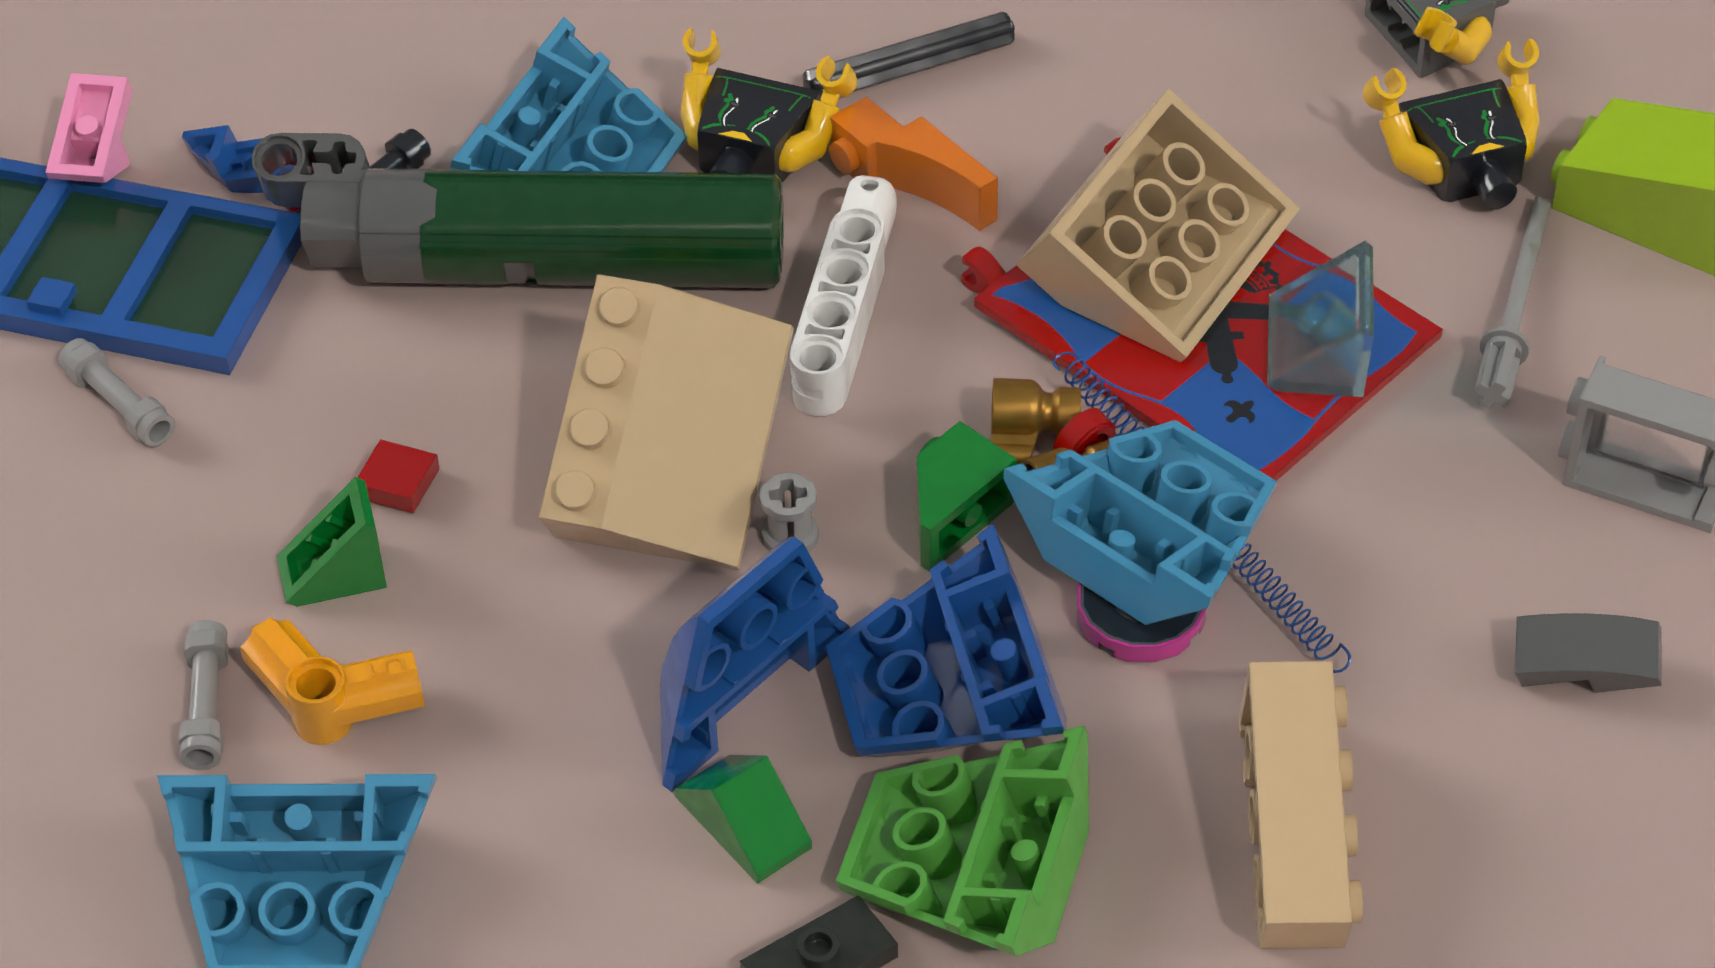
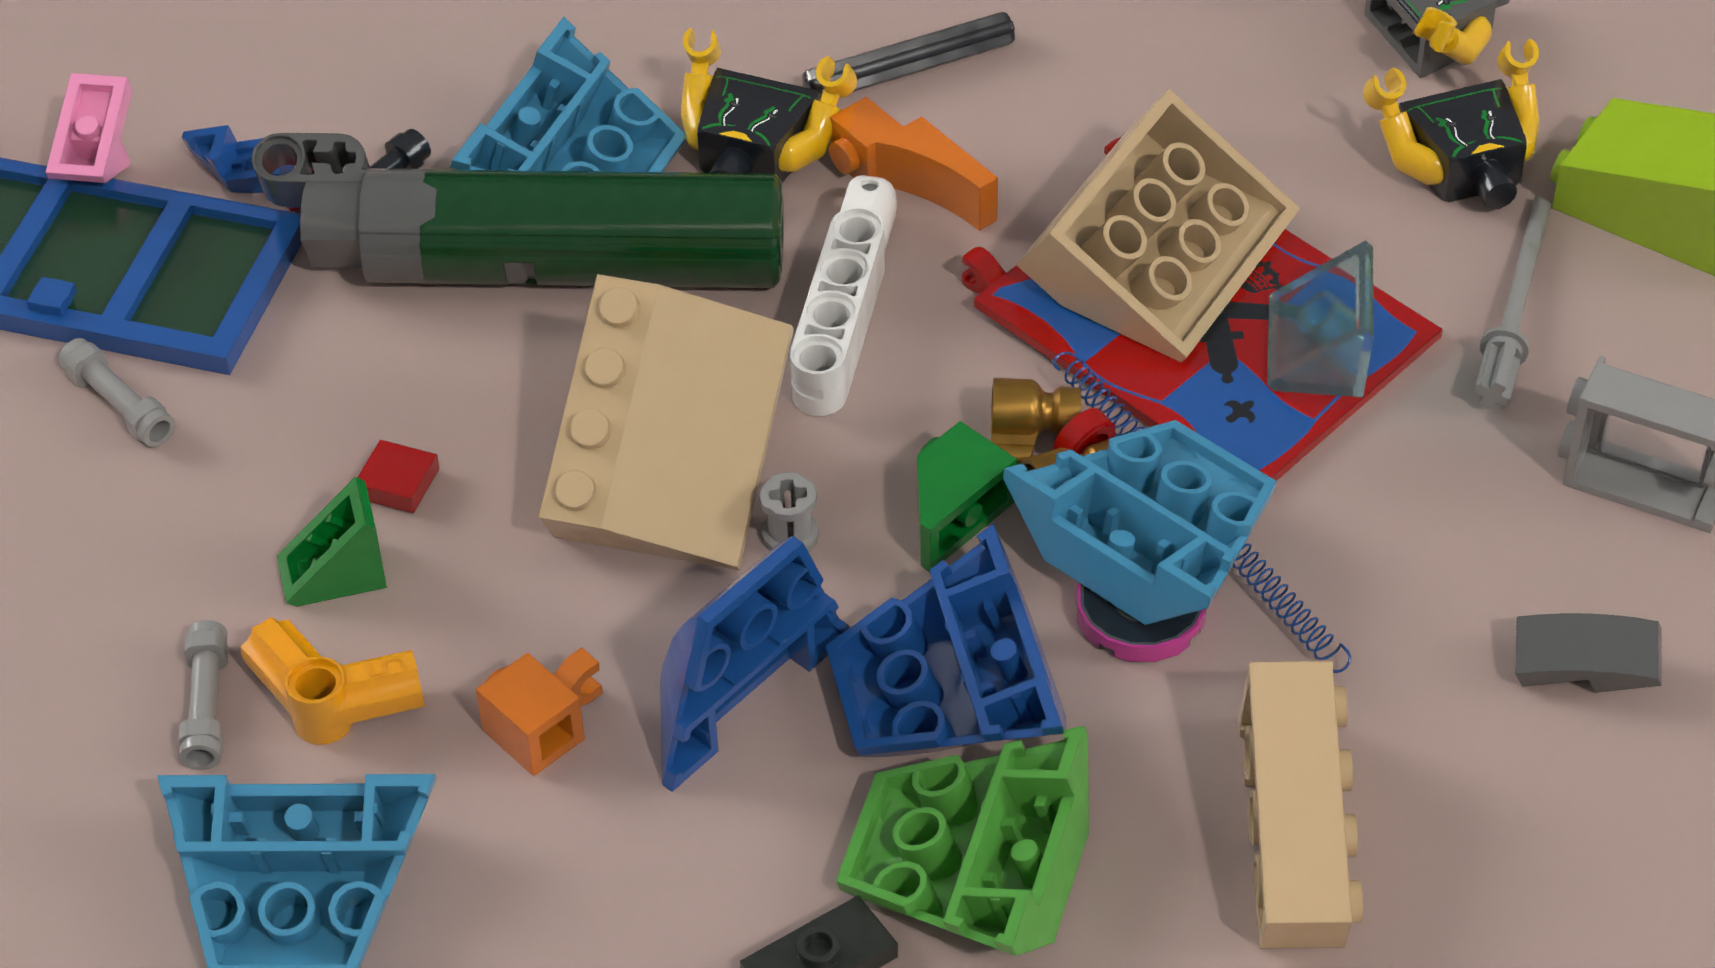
(538, 712): none -> orange brick
(747, 813): green slope -> none

